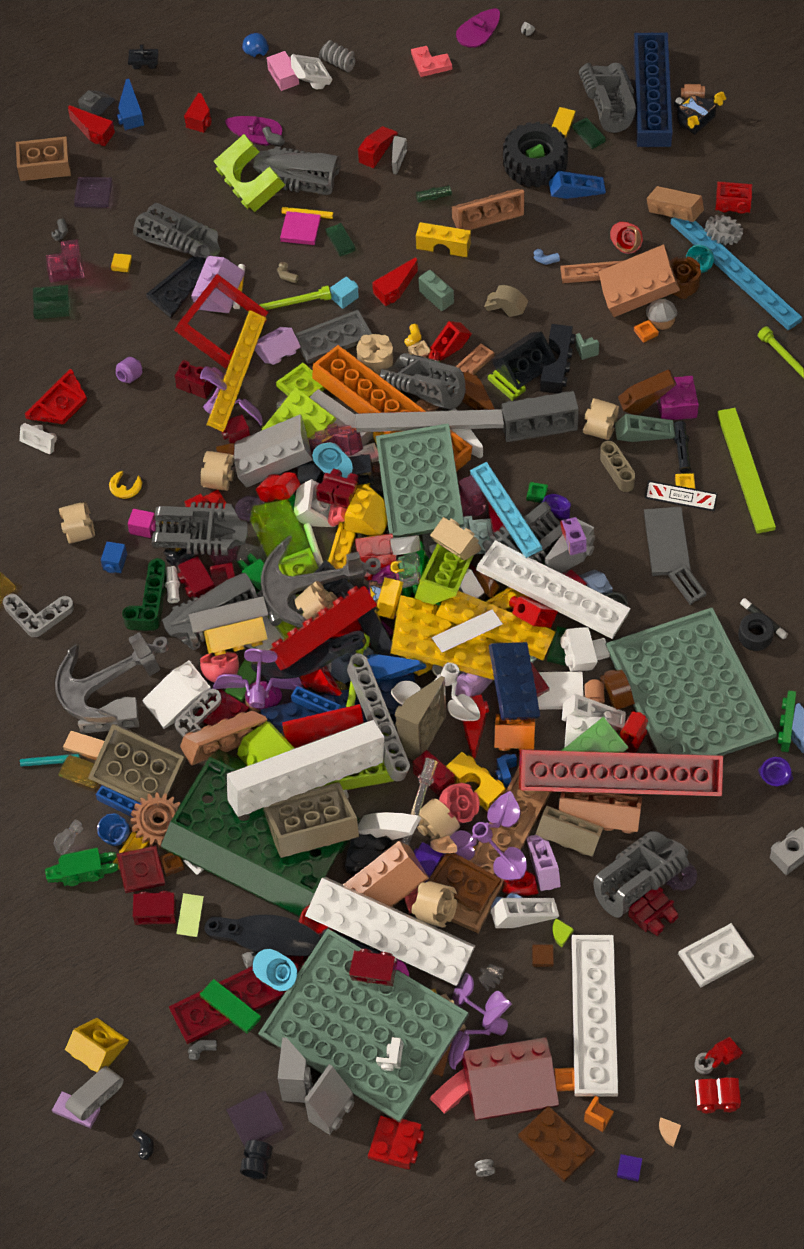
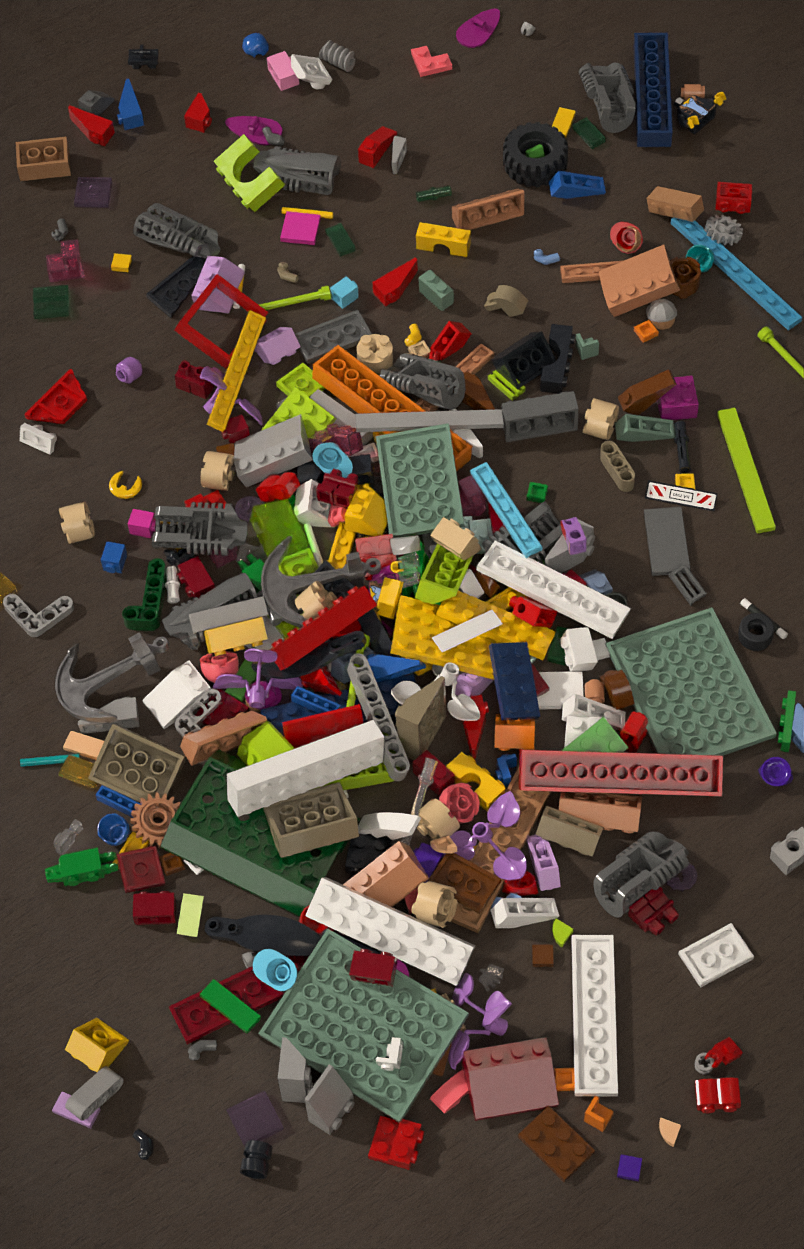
(221, 573): dark red panel -> none
(485, 1167): light grey bush -> none
(559, 505): dark purple piece -> none

